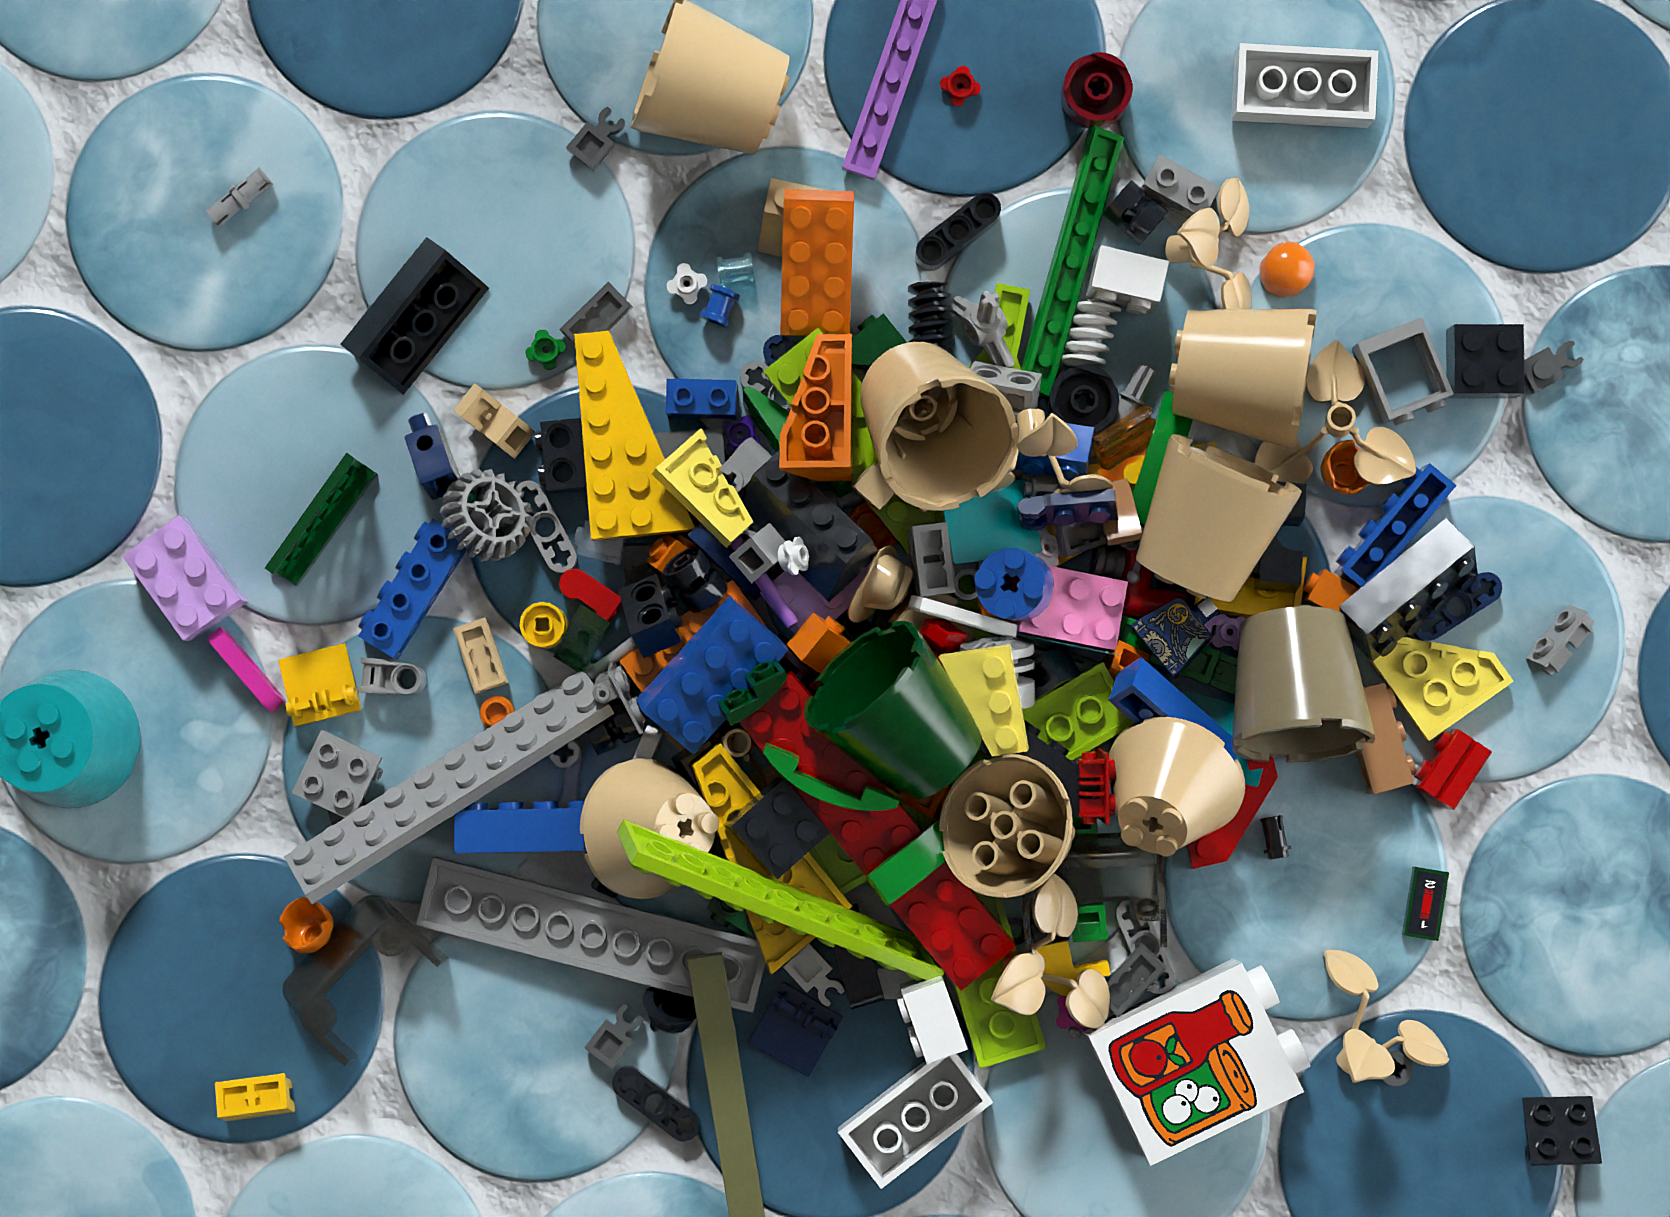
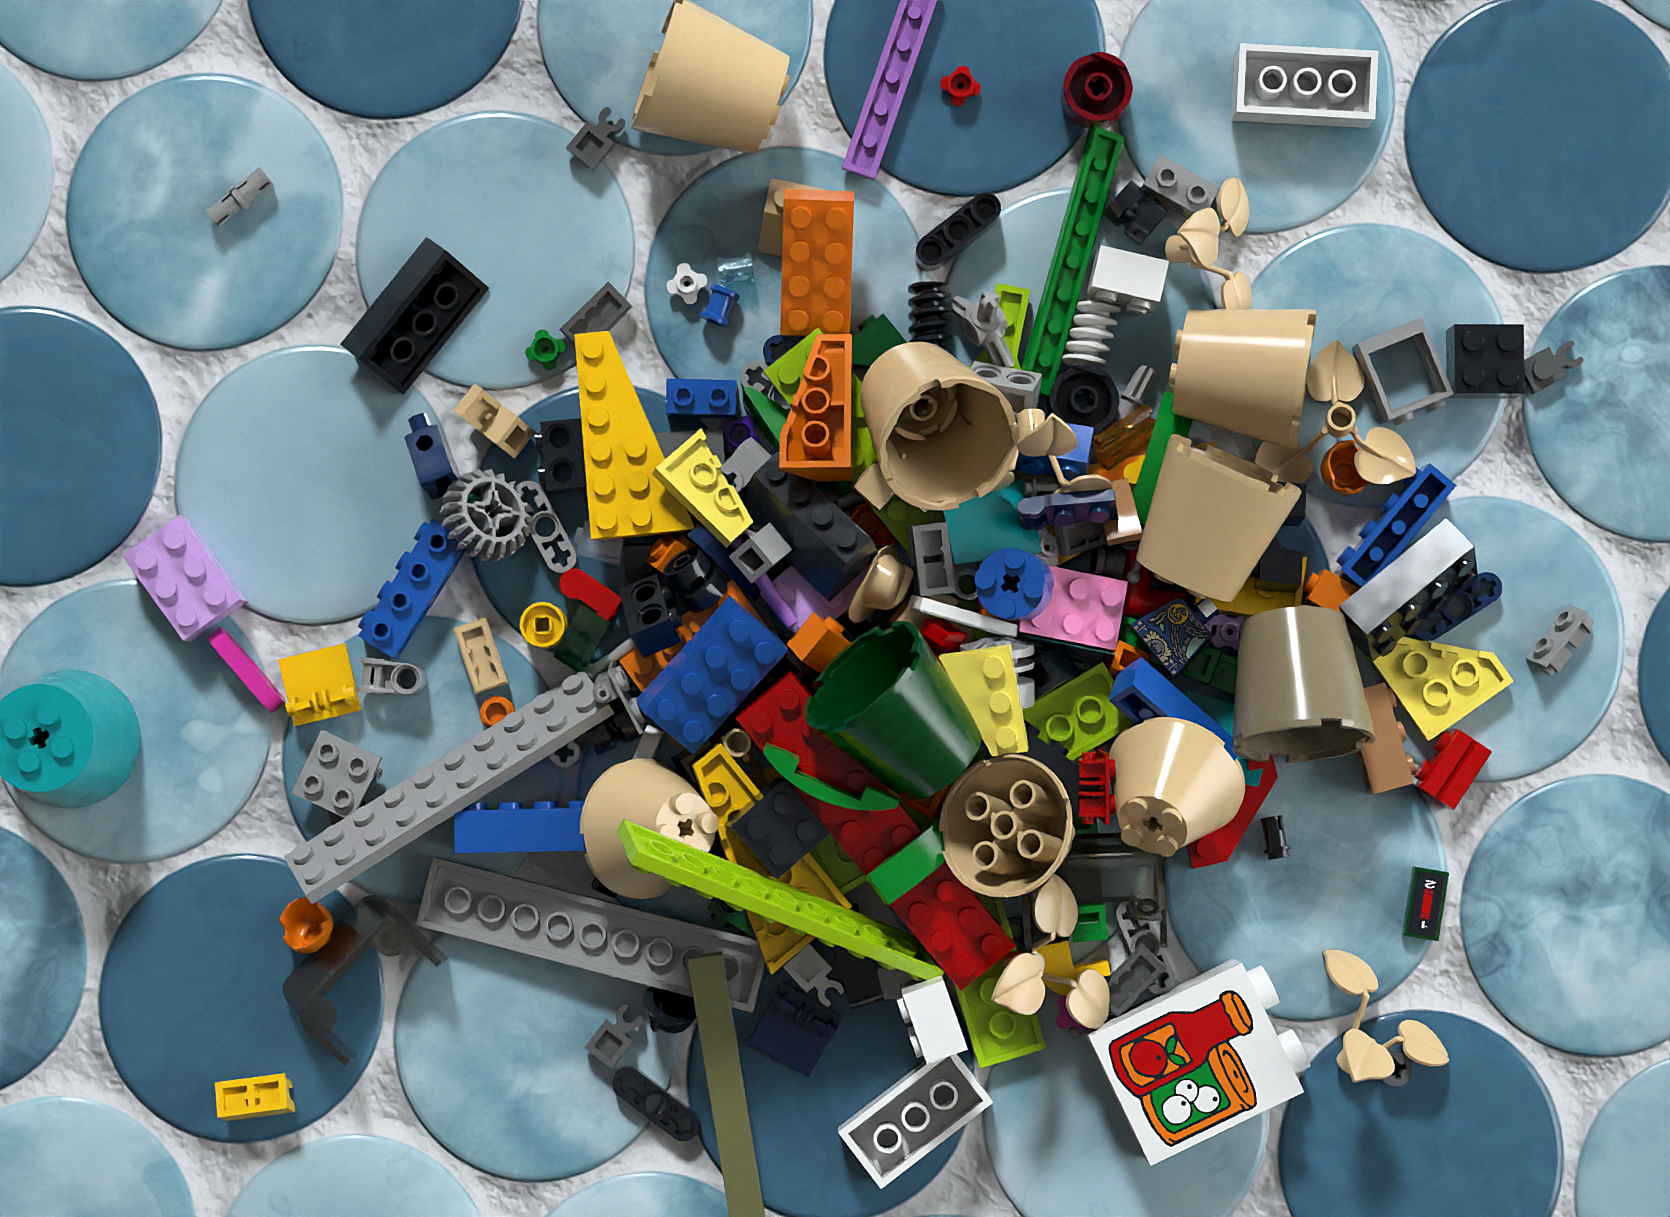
(321, 520): dark green fence -> none
(763, 684): dark green slope -> none
(793, 556): white plate -> none
(1287, 269): orange hair -> none
(1561, 1131): black hinge -> none

